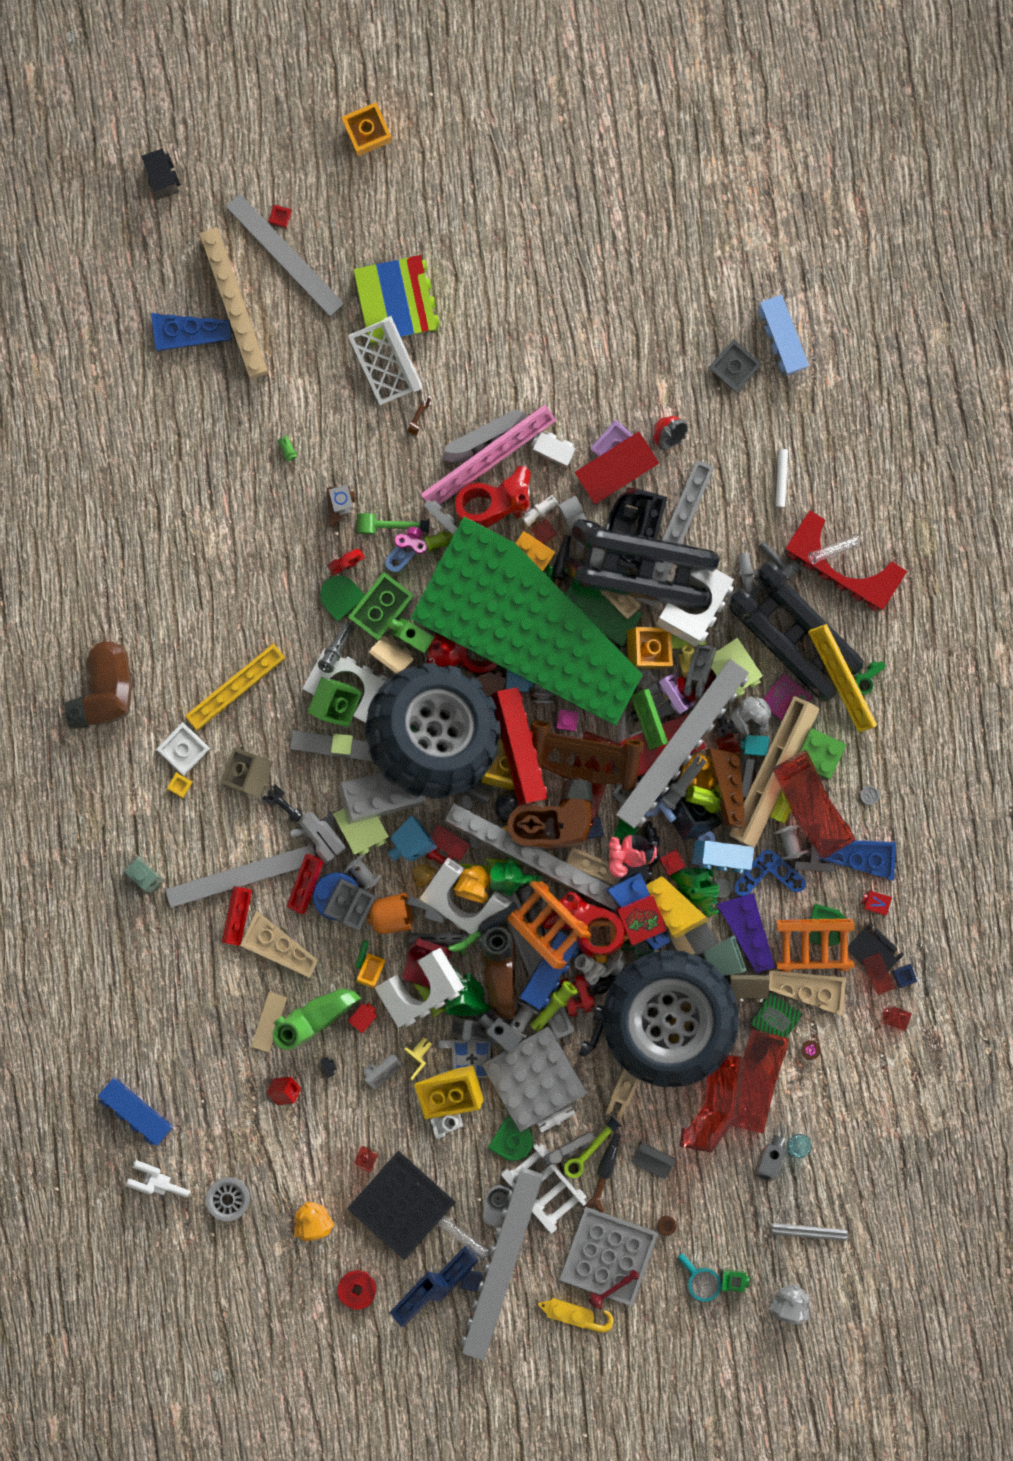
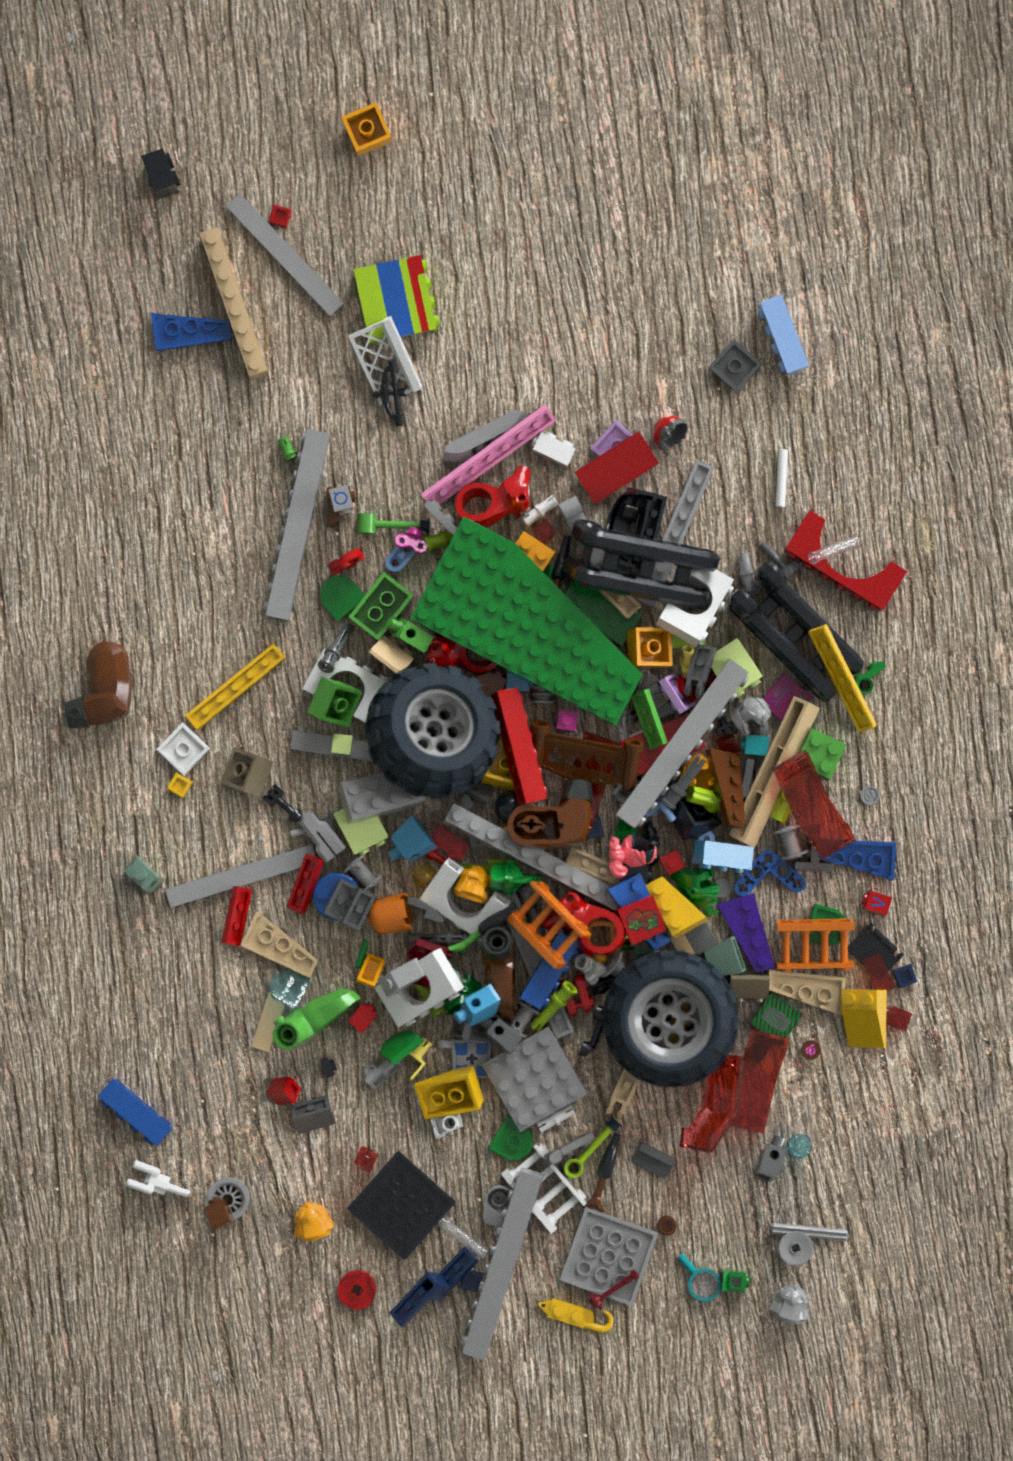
(218, 1213): none -> reddish brown slope
(289, 987): none -> clear light blue slope
(298, 525): none -> light grey brick
(312, 1114): none -> dark grey panel
(396, 392): none -> black piece
(400, 1046): none -> green tile
(401, 977): none -> light grey slope
(414, 427): reddish brown piece -> none
(478, 1006): none -> dark azure torso
(800, 1256): none -> light grey piece
(864, 1017): none -> yellow slope

